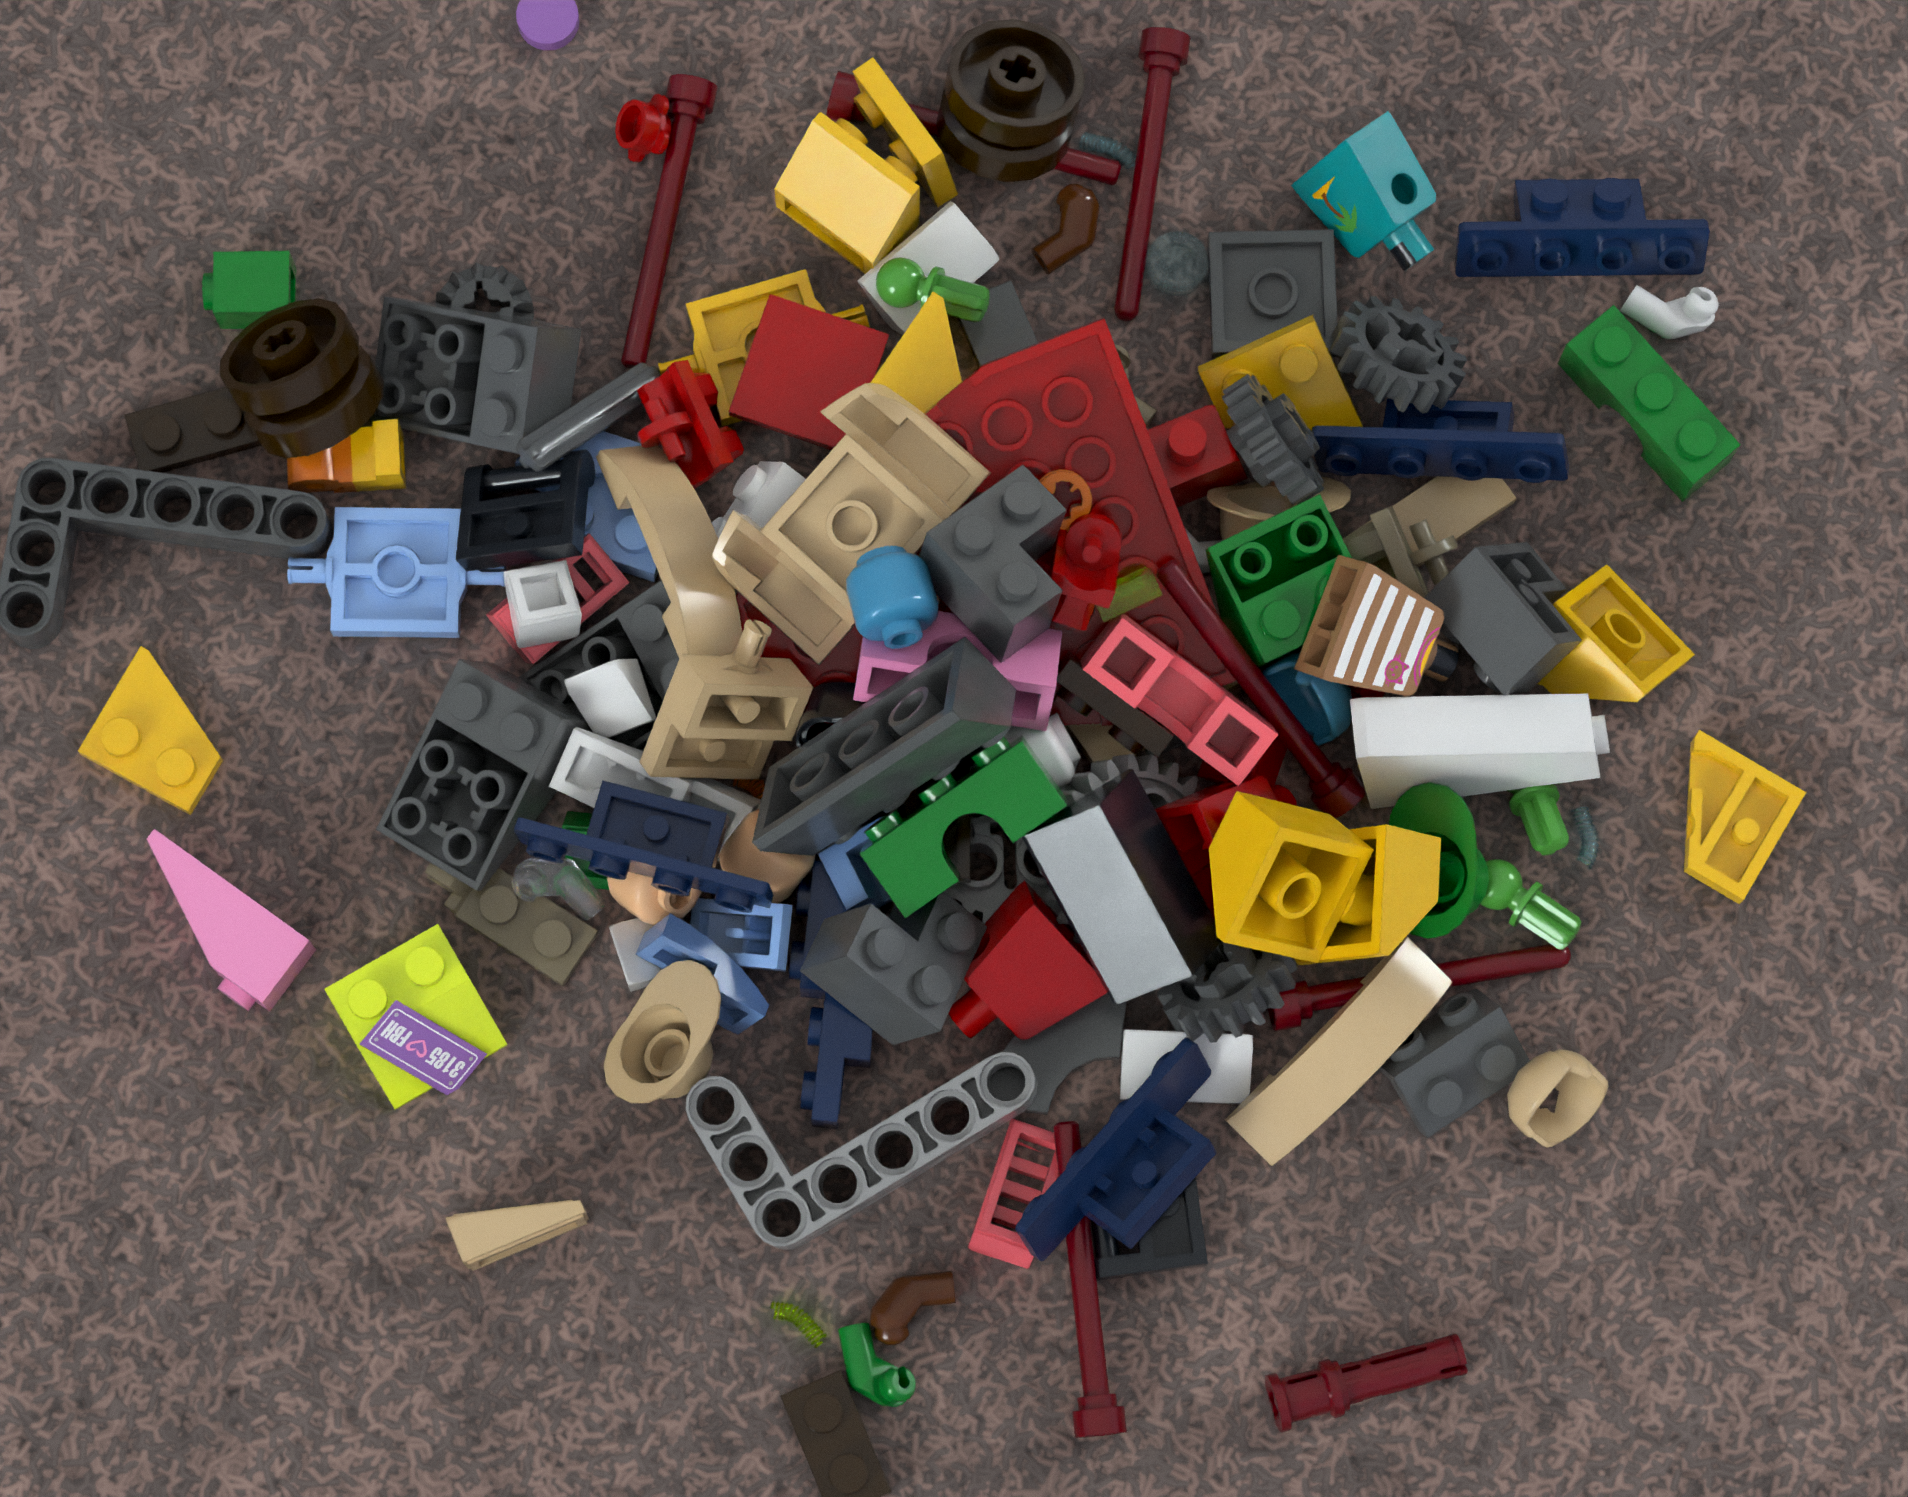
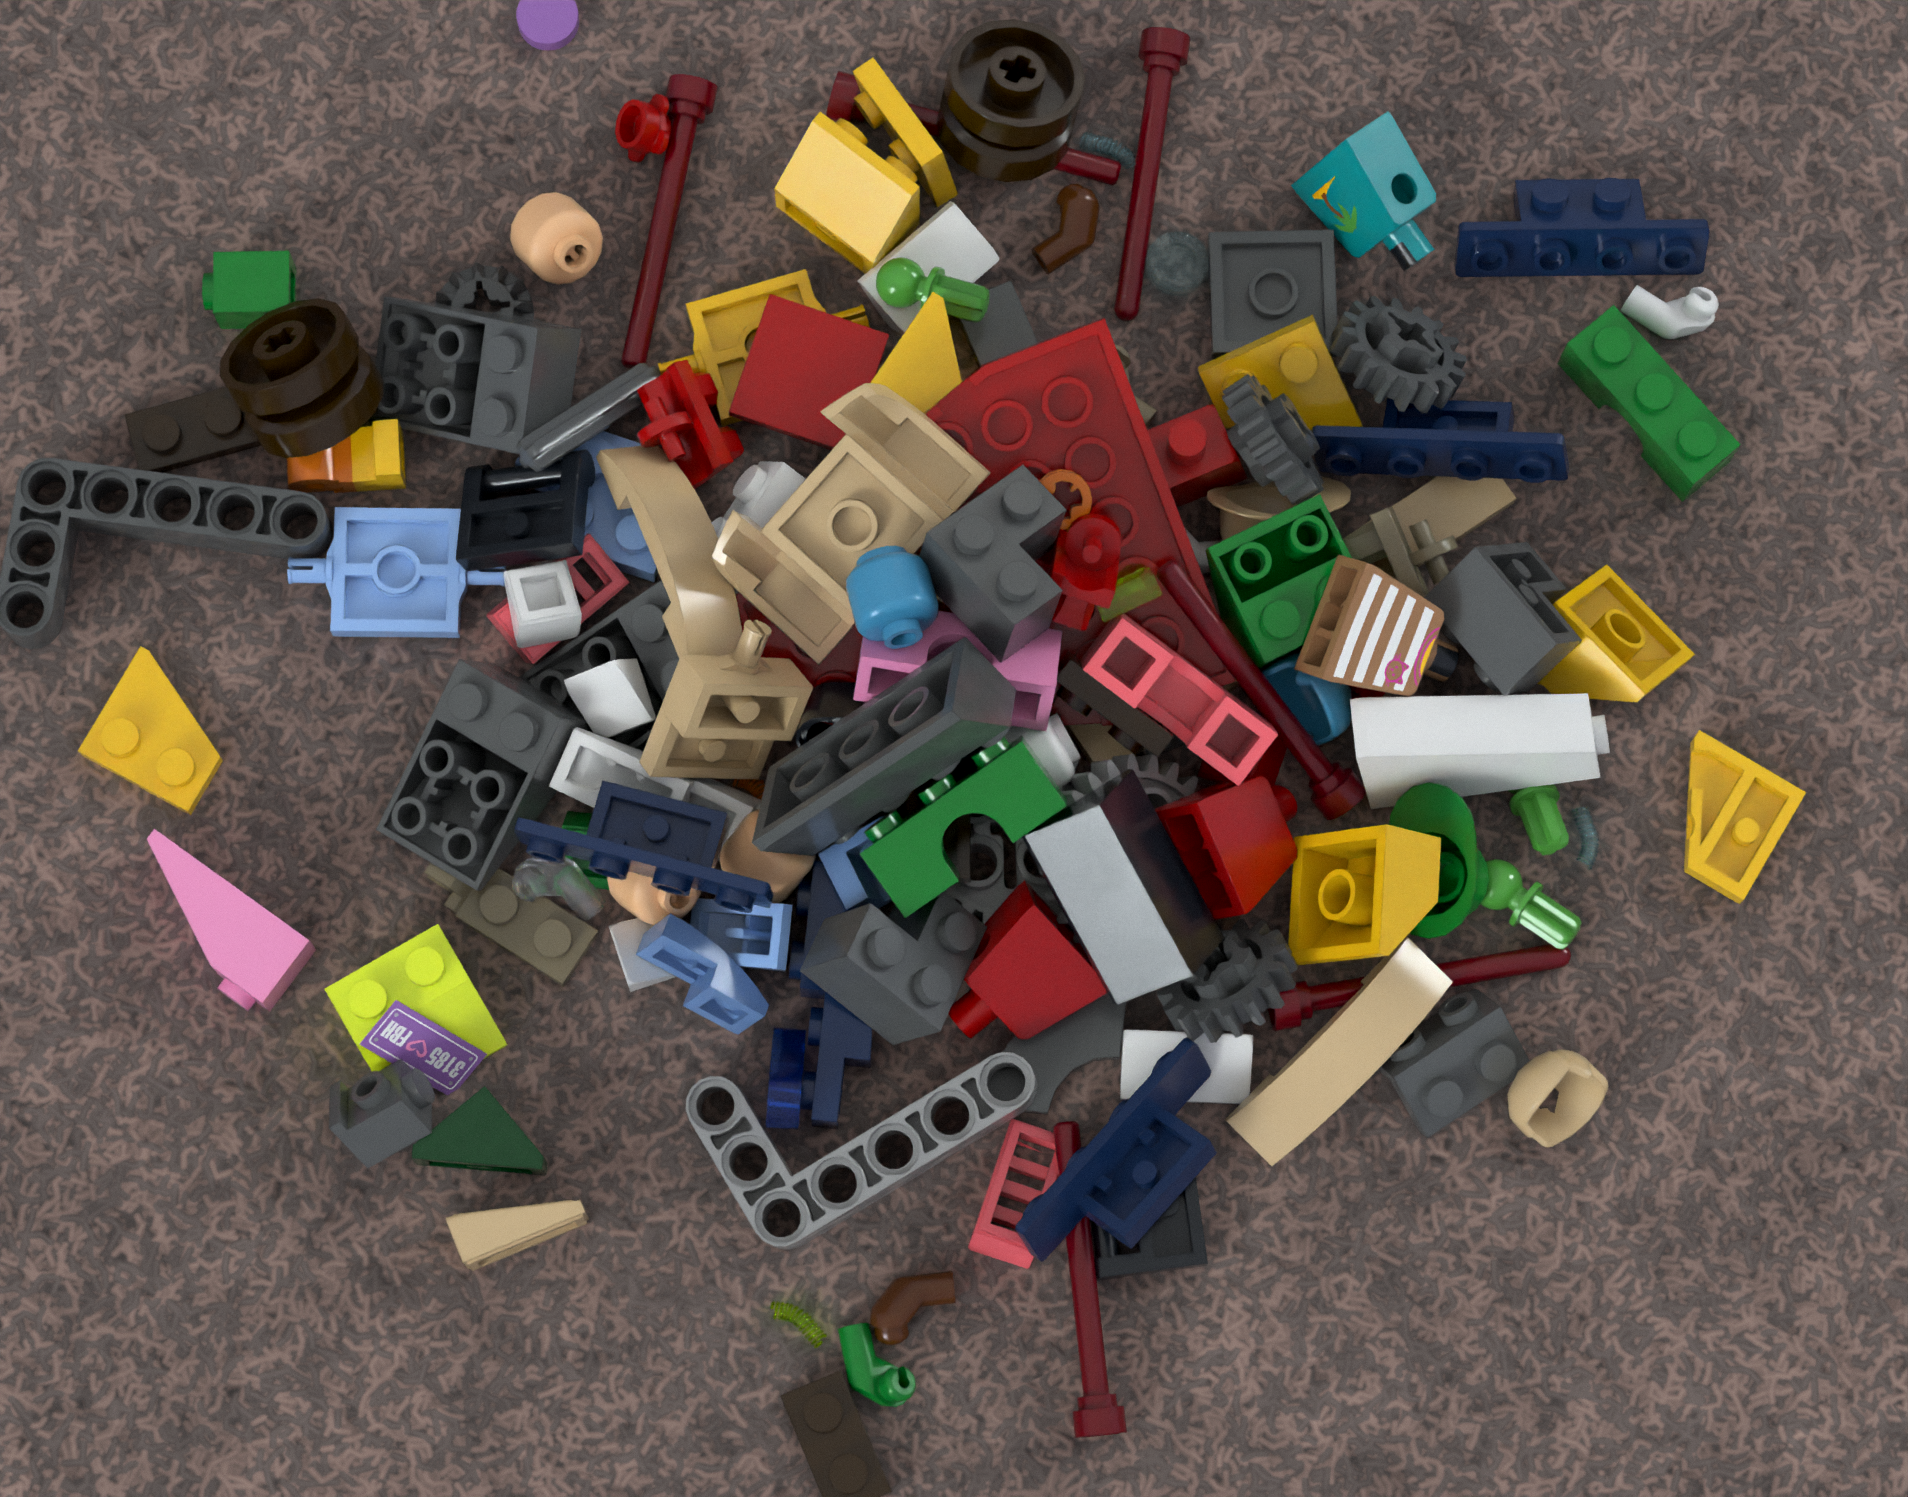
(382, 1112): none -> dark grey brick
(480, 1138): none -> dark green slope
(556, 238): none -> light nougat head
(666, 1036): tan piece -> none
(785, 1078): none -> clear blue beam
(1282, 876): yellow slope -> none
(1335, 1387): dark red pin -> none

